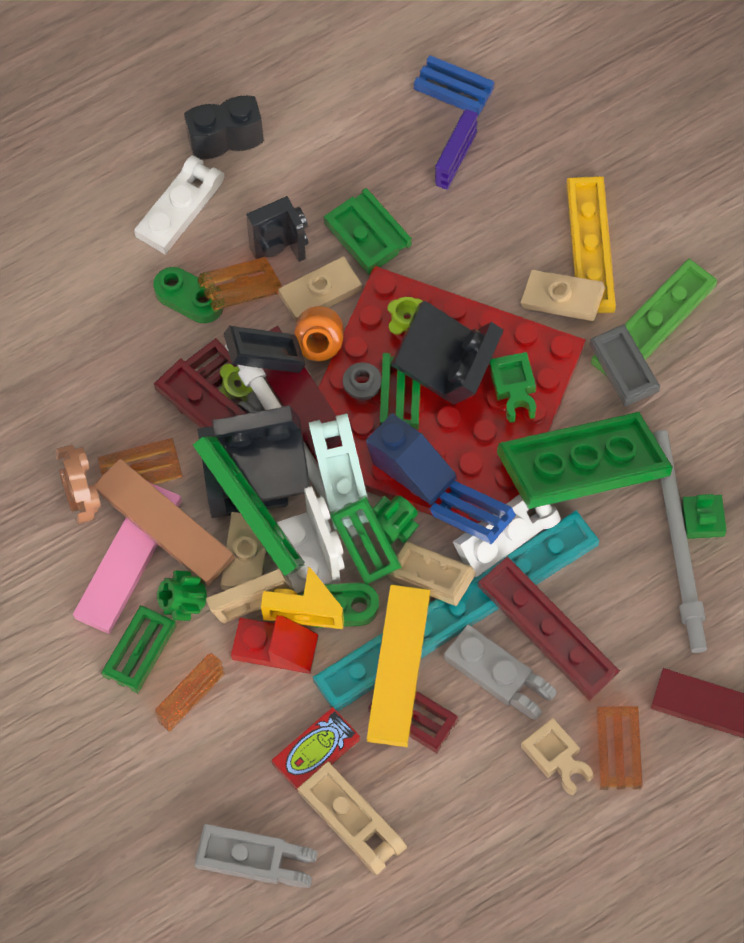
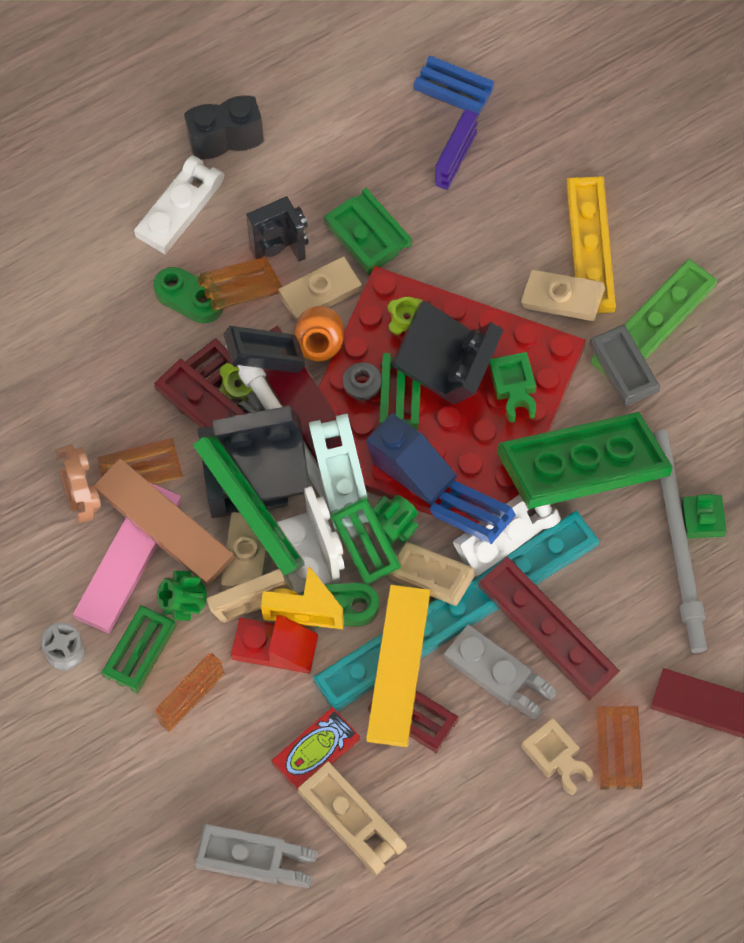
(60, 637): none -> light grey wheel

